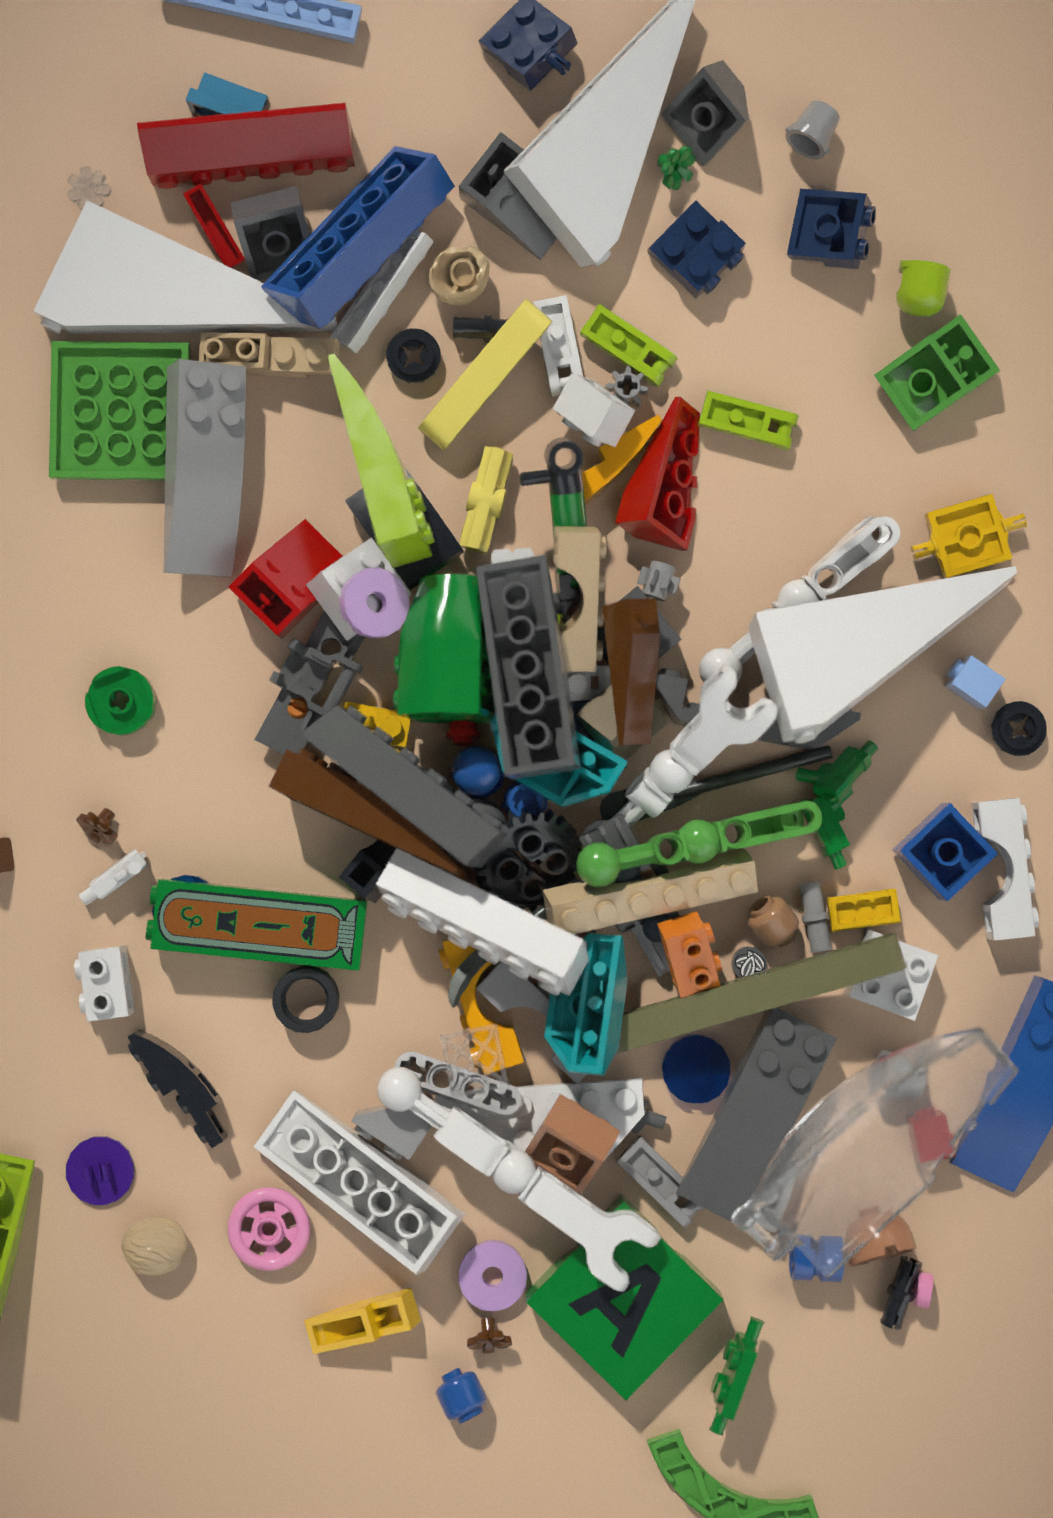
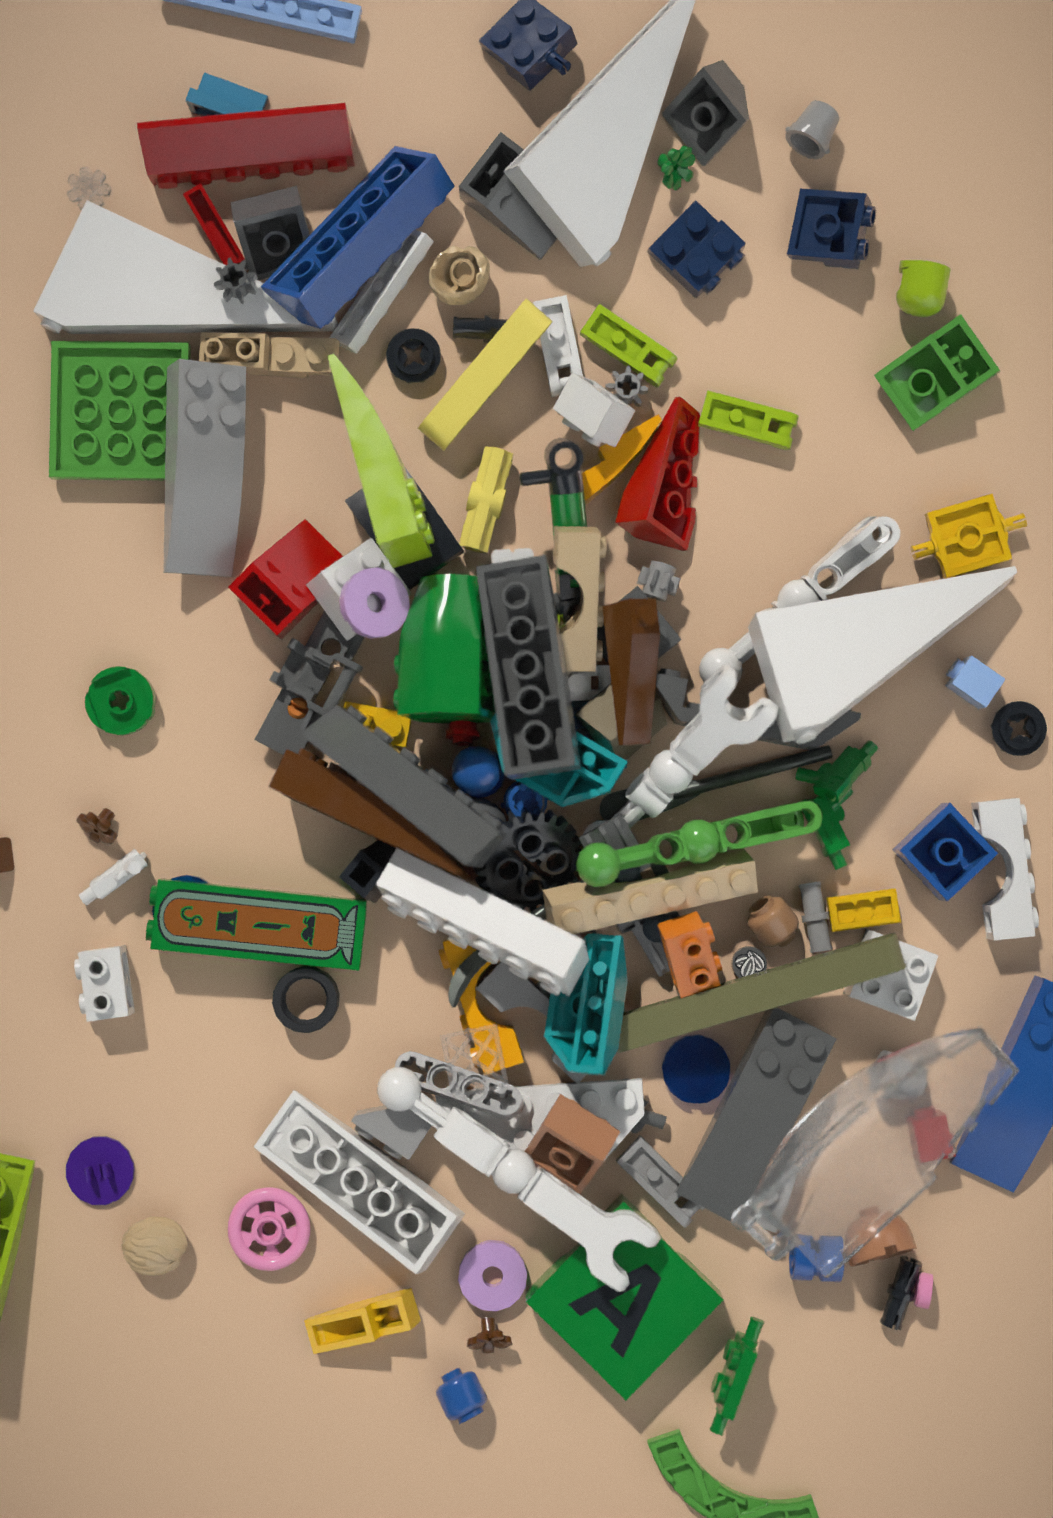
(172, 1071): black slope -> none
(226, 276): none -> dark grey gear

